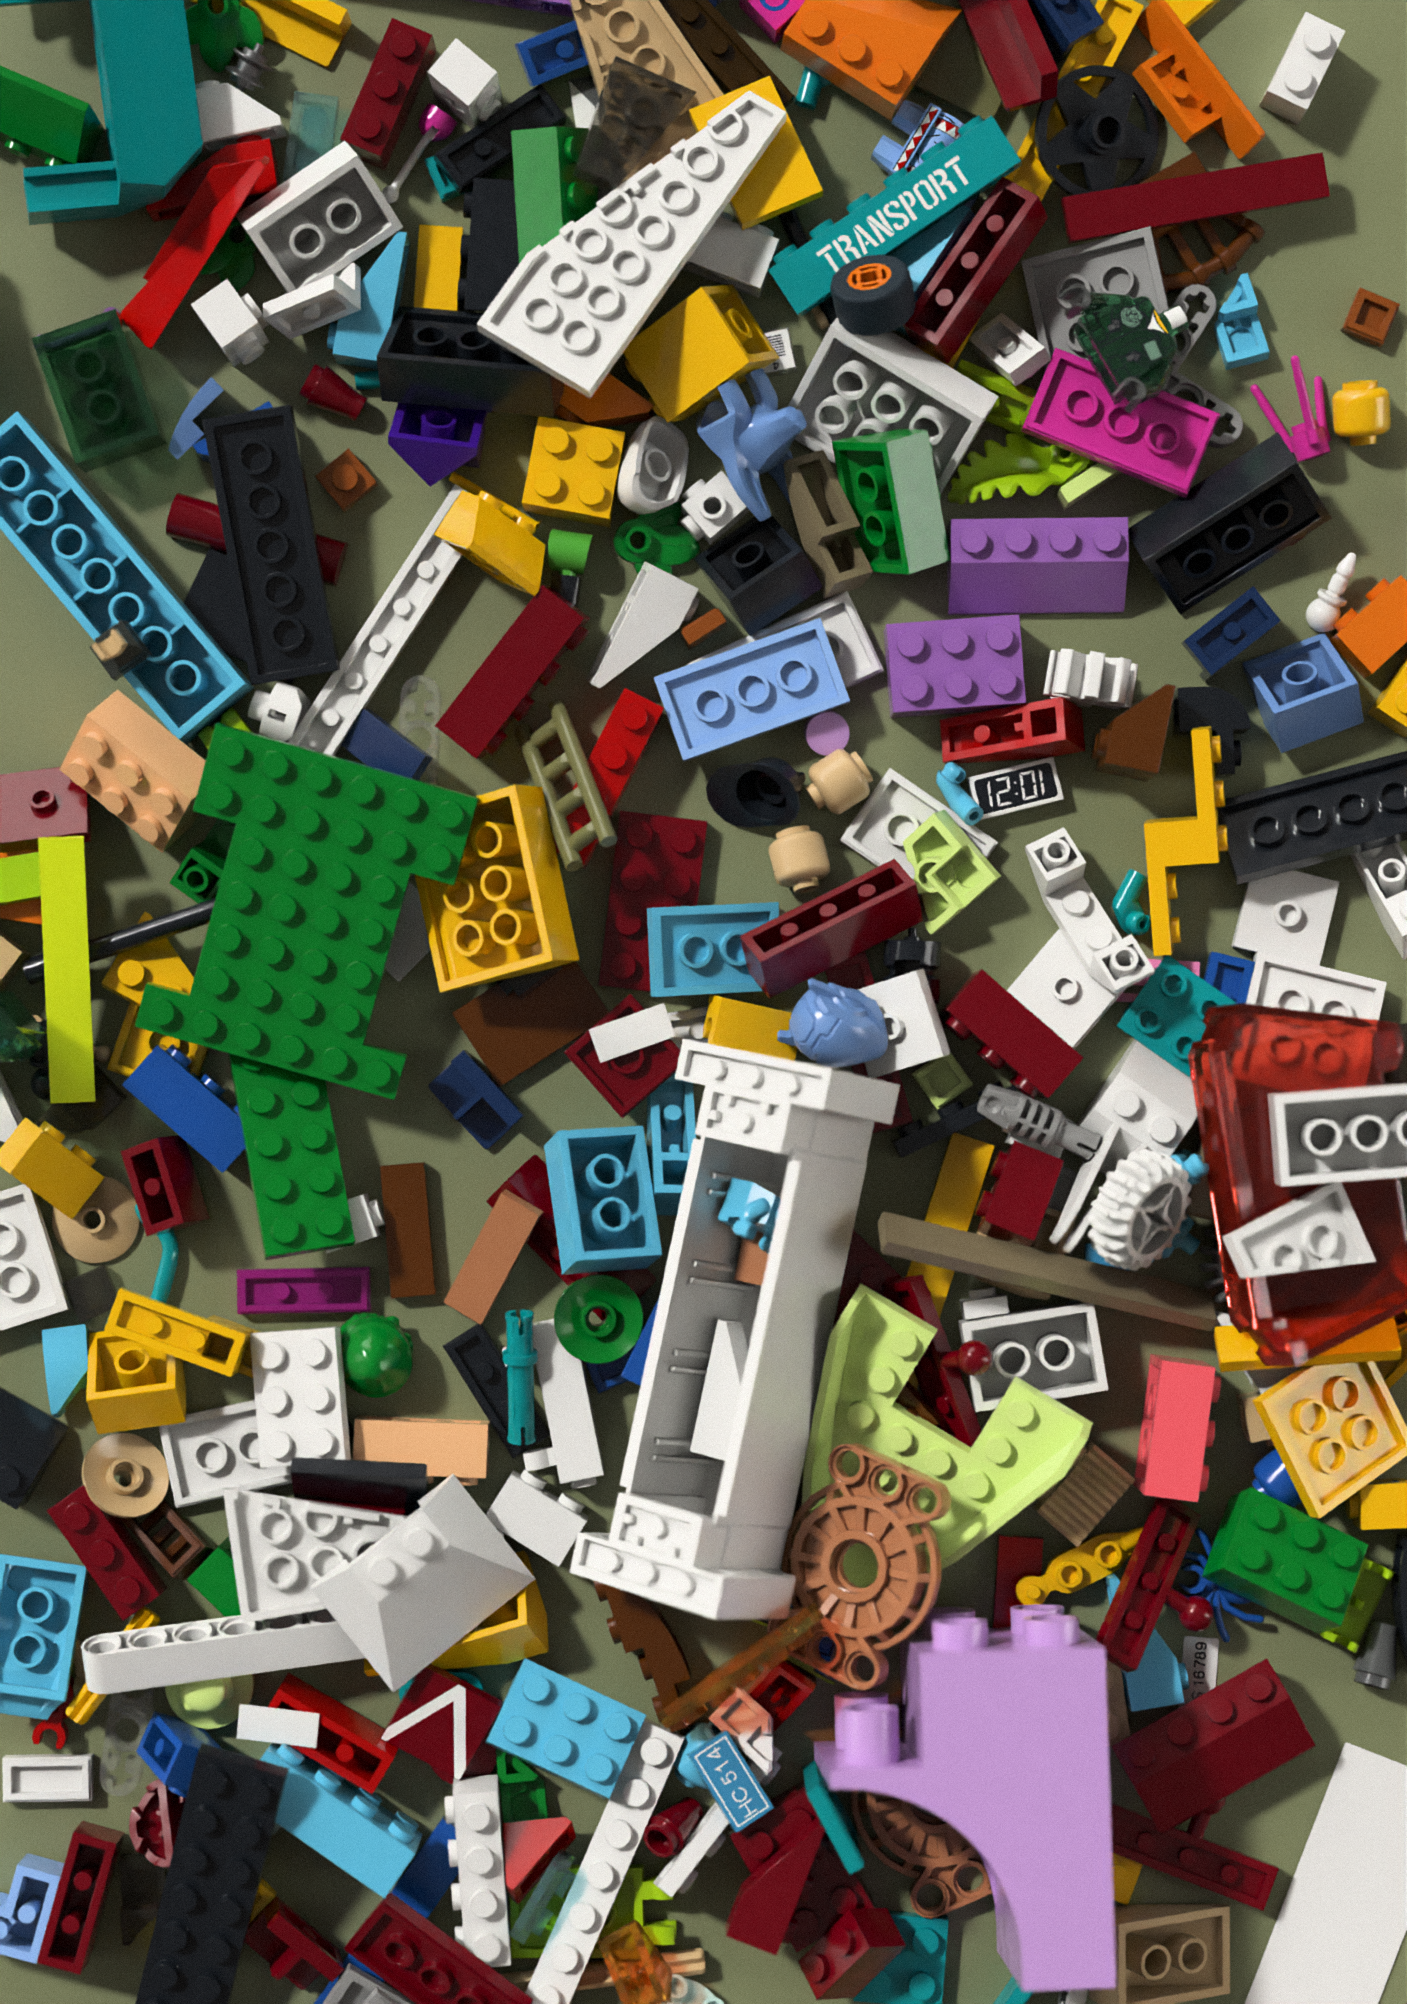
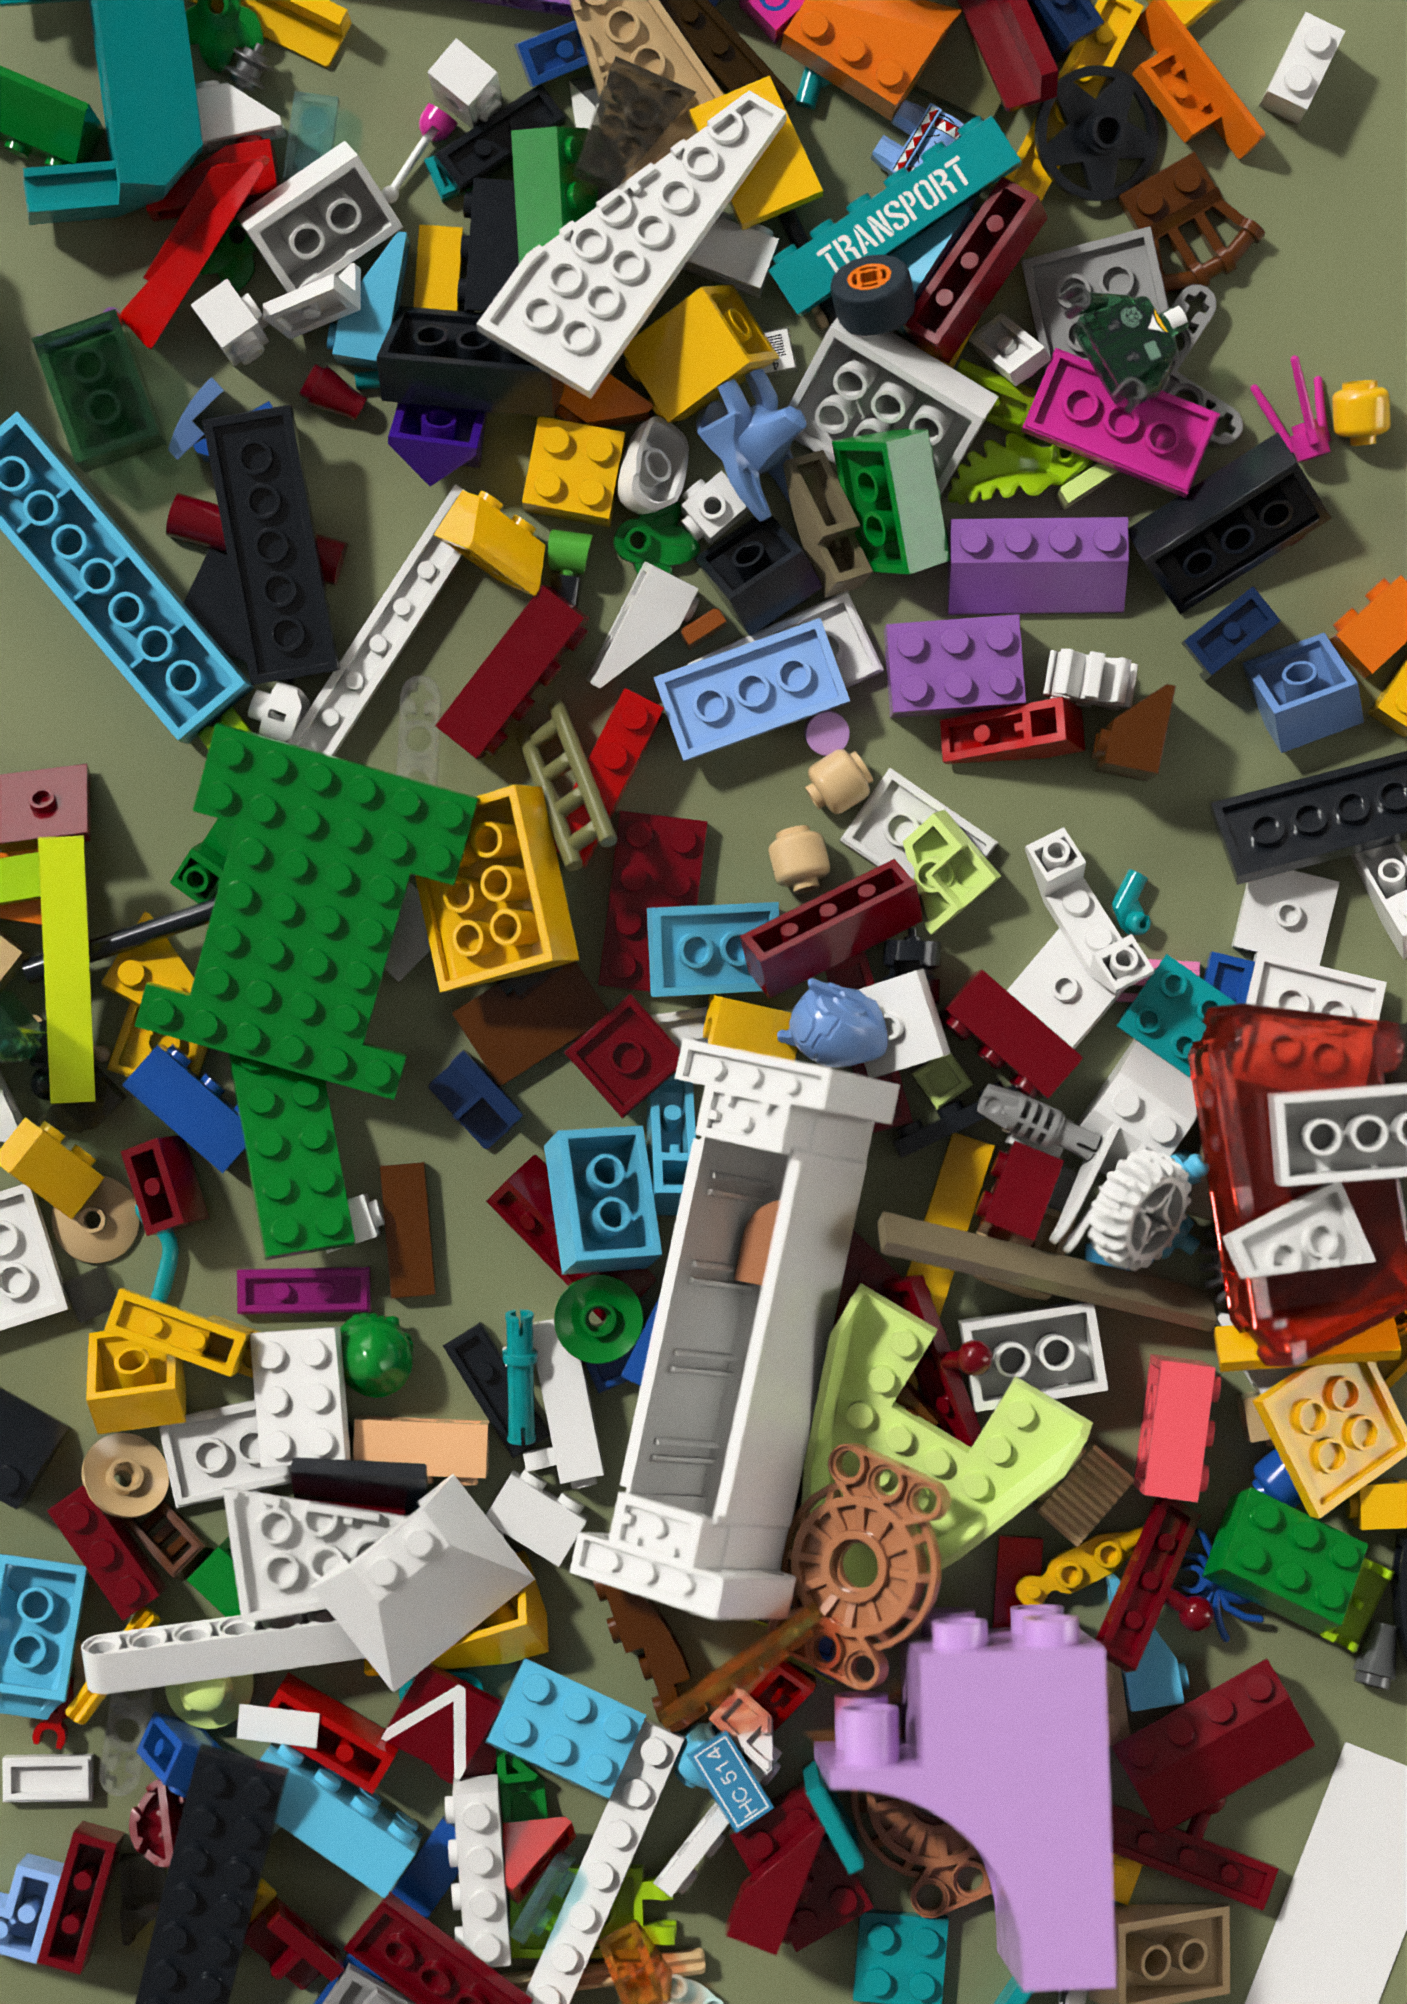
(65, 1364): medium azure slope -> none
(119, 649): pearl dark grey piece -> none
(136, 770): light nougat brick -> none
(346, 480): dark orange plate -> none
(385, 747): dark blue tile -> none
(389, 93): dark red brick -> none
(493, 1256): nougat tile -> none
(507, 509): yellow piece -> none
(632, 1032): white sticker -> none
(671, 1828): dark red cone -> none
(721, 1390): white slope -> none
(749, 1210): medium azure piece -> none
(756, 793): black piece -> none
(852, 1953): dark red brick -> none
(957, 798): medium azure arm -> none
(983, 1303): white plate -> none
(1016, 788): tile -> none
(1185, 840): yellow bracket -> none
(1195, 197): dark red tile -> none
(1201, 1661): white sticker -> none
(1216, 709): black brick -> none
(1239, 328): medium azure slope -> none
(1326, 609): white bar -> none
(1370, 317): dark orange tile -> none

